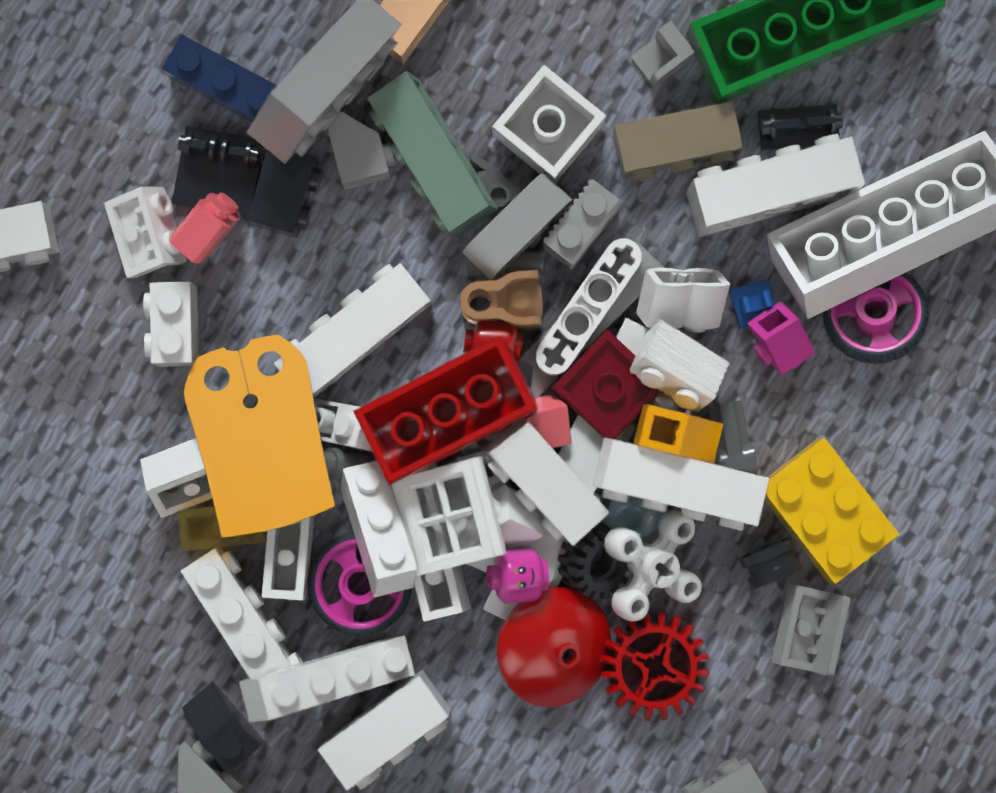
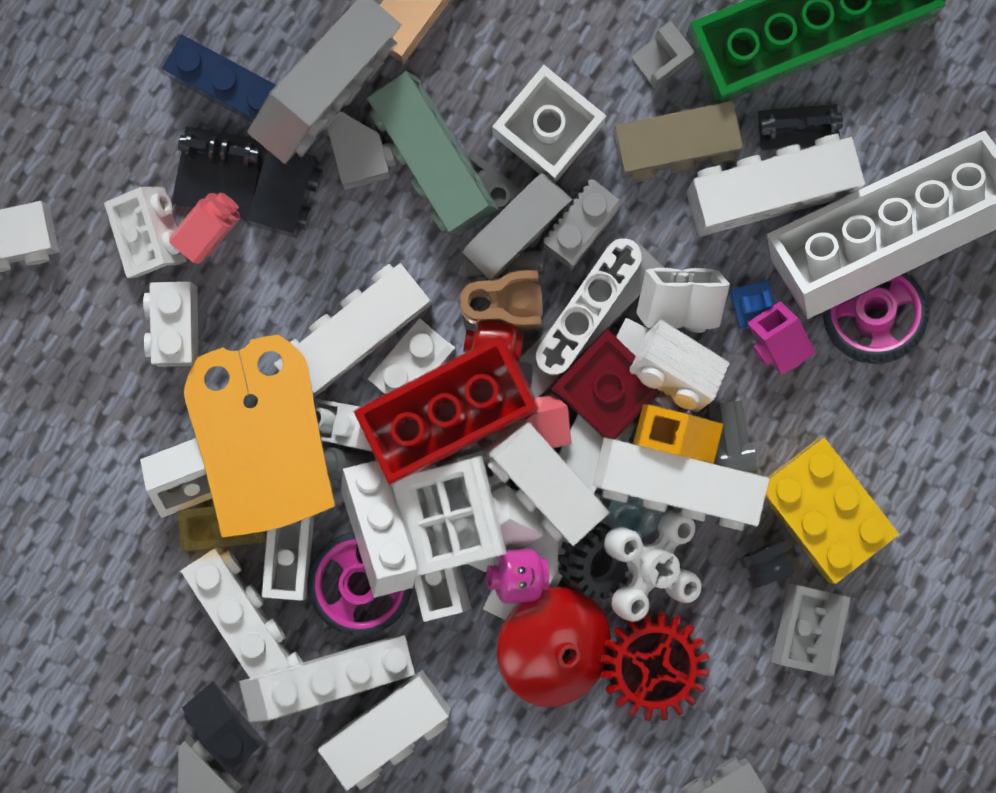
(412, 357): none -> white bracket

